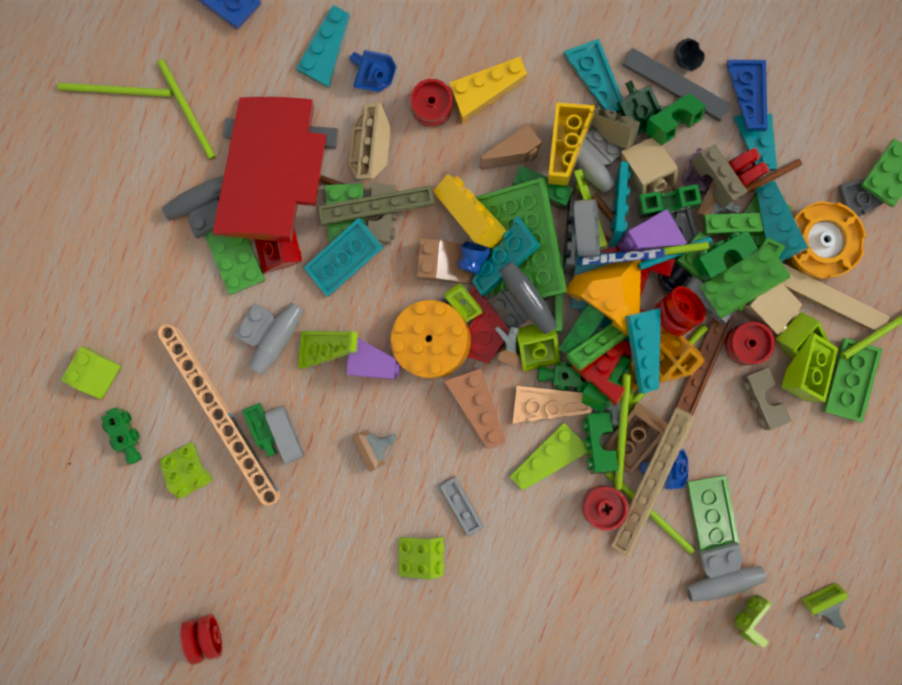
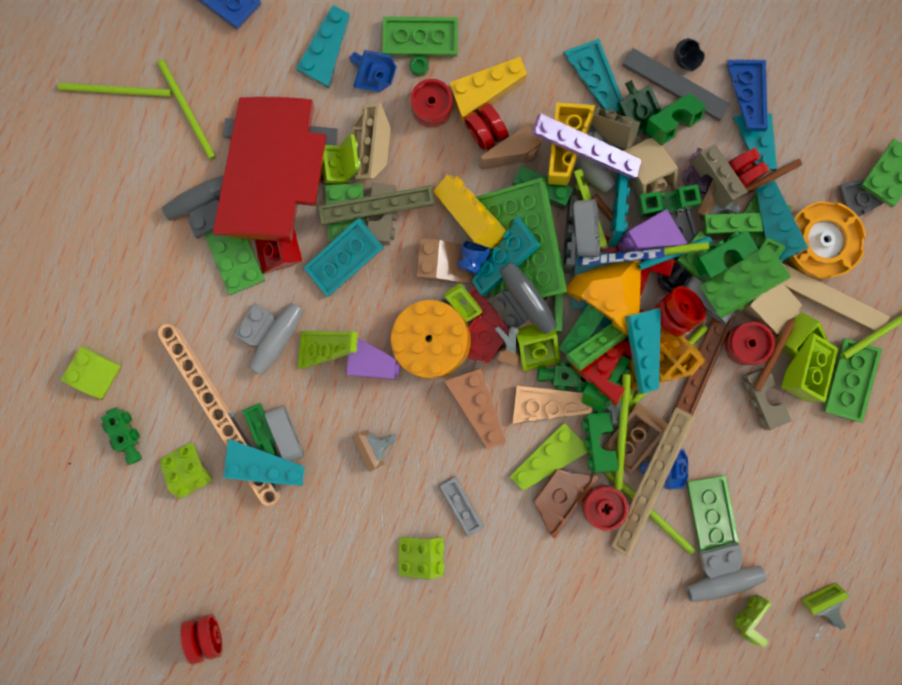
(259, 466): none -> teal wing
(341, 161): none -> lime bracket
(419, 66): none -> green tile
(420, 36): none -> bright green plate
(486, 126): none -> red wheel
(561, 497): none -> dark orange wing
(586, 146): none -> plate
(773, 358): none -> dark orange bar

